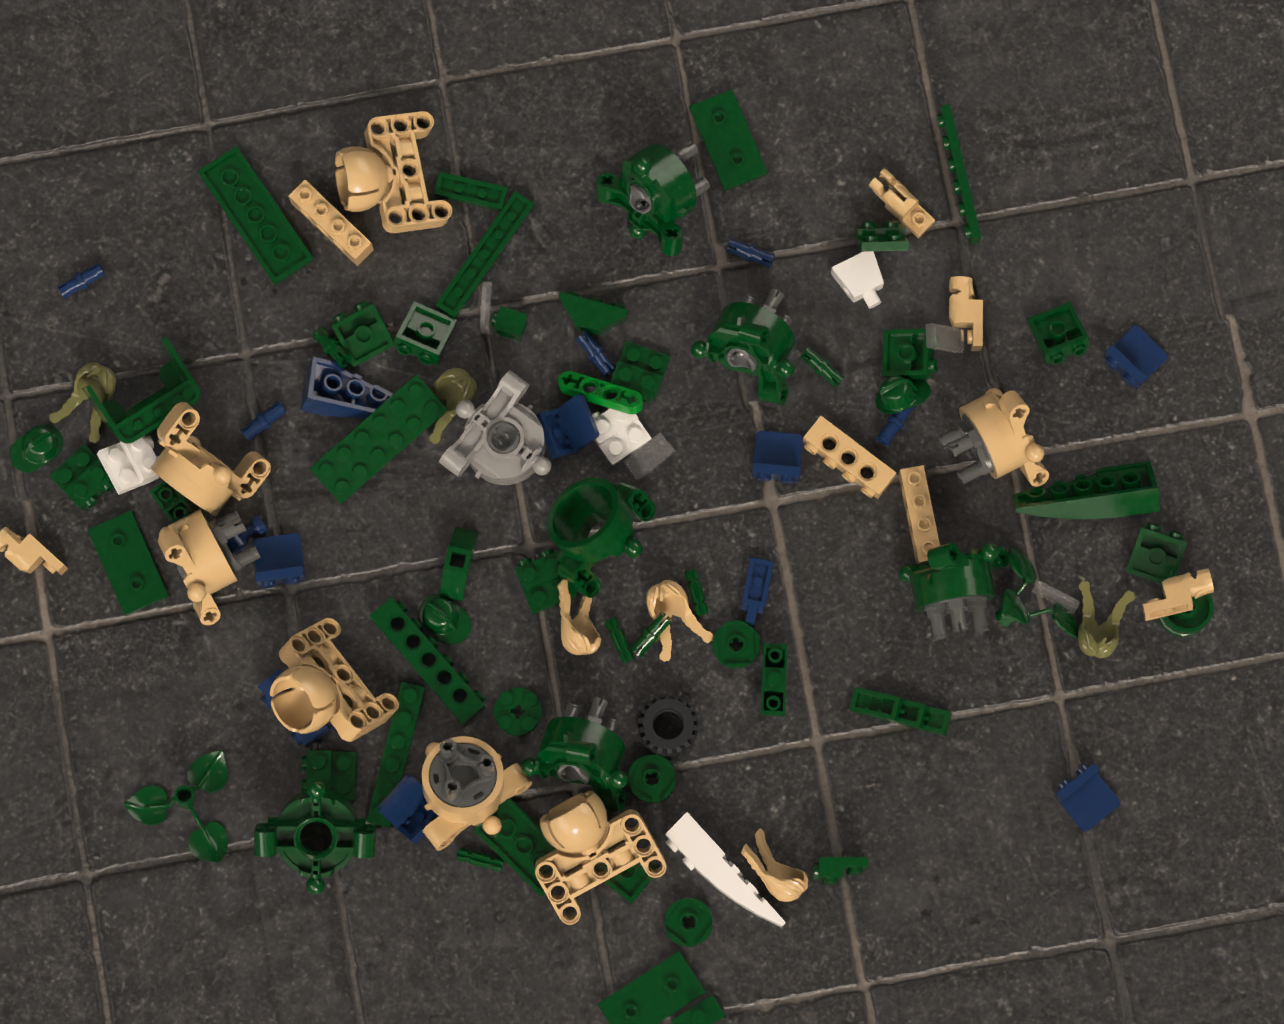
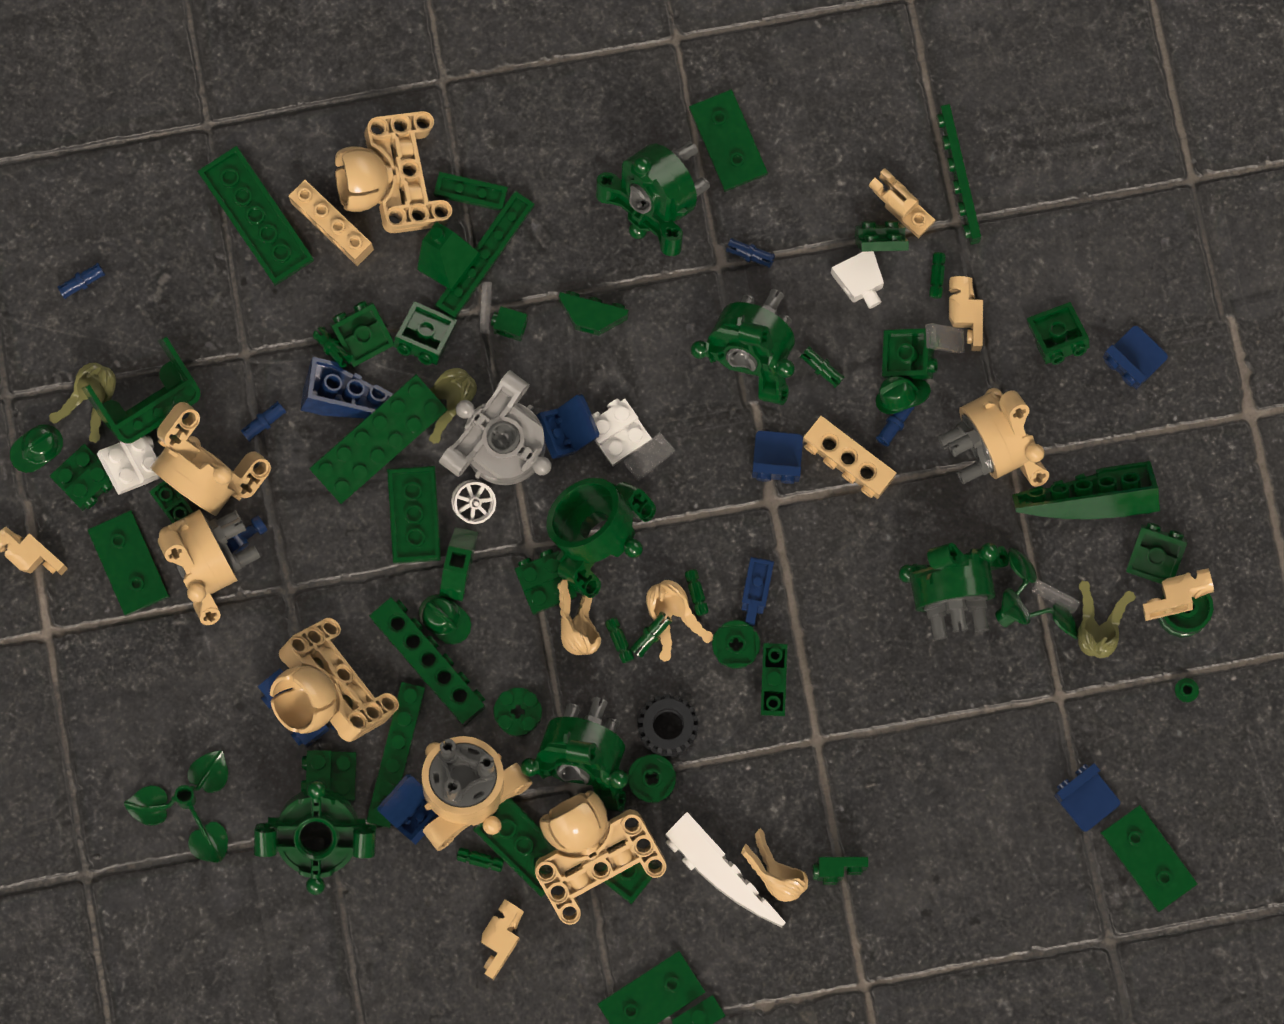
(279, 561): dark blue bracket -> none
(414, 515): none -> dark green plate
(445, 256): none -> dark green slope
(473, 501): none -> white wheel
(499, 937): none -> tan plate
(596, 354): dark blue pin -> none
(602, 389): green beam -> none
(641, 370): dark green plate -> none
(686, 908): dark green plate -> none
(900, 711): dark green slope -> none
(919, 512): tan brick -> none
(937, 275): none -> dark green axle
(1149, 858): none -> dark green plate
(1186, 697): none -> dark green plate

